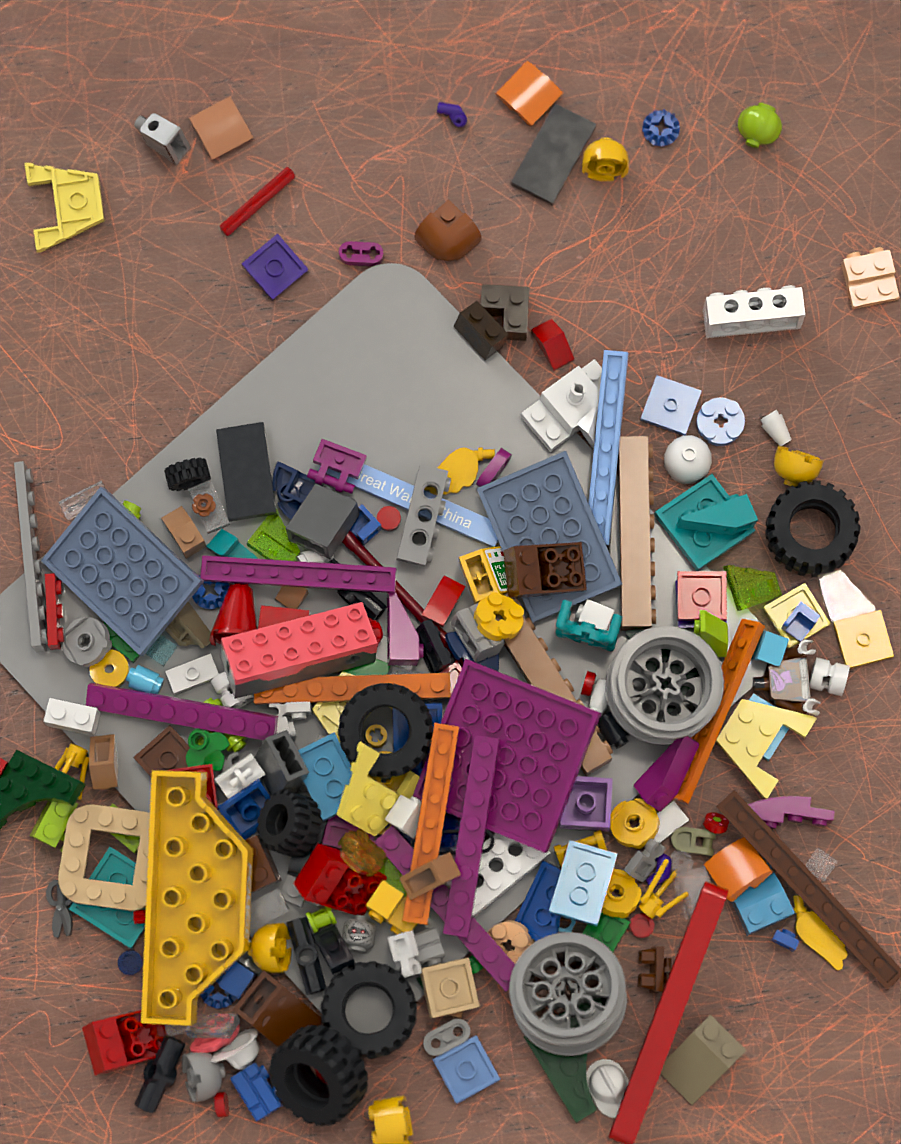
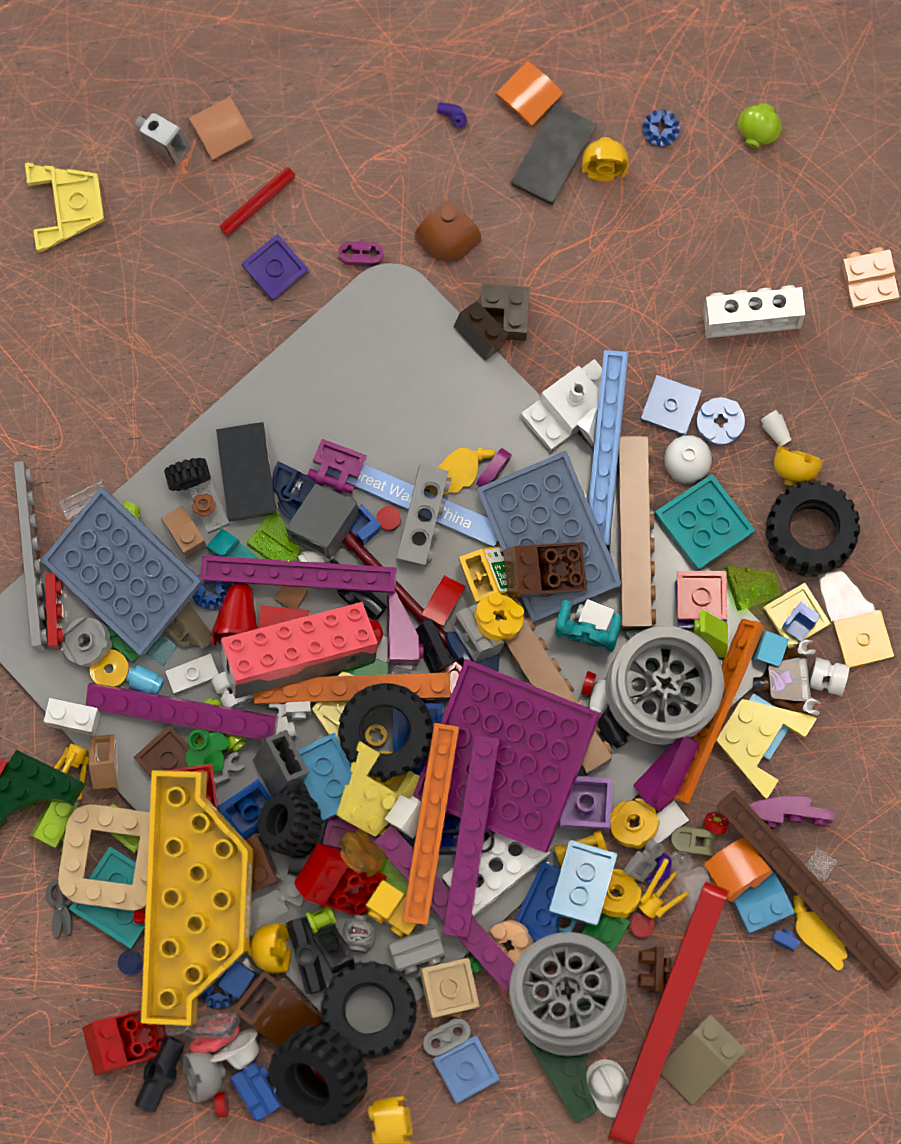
(239, 776): white hips -> none
(404, 949): white plate -> none
(430, 876): medium nougat slope -> none
(553, 344): red slope -> none
(723, 518): teal slope -> none

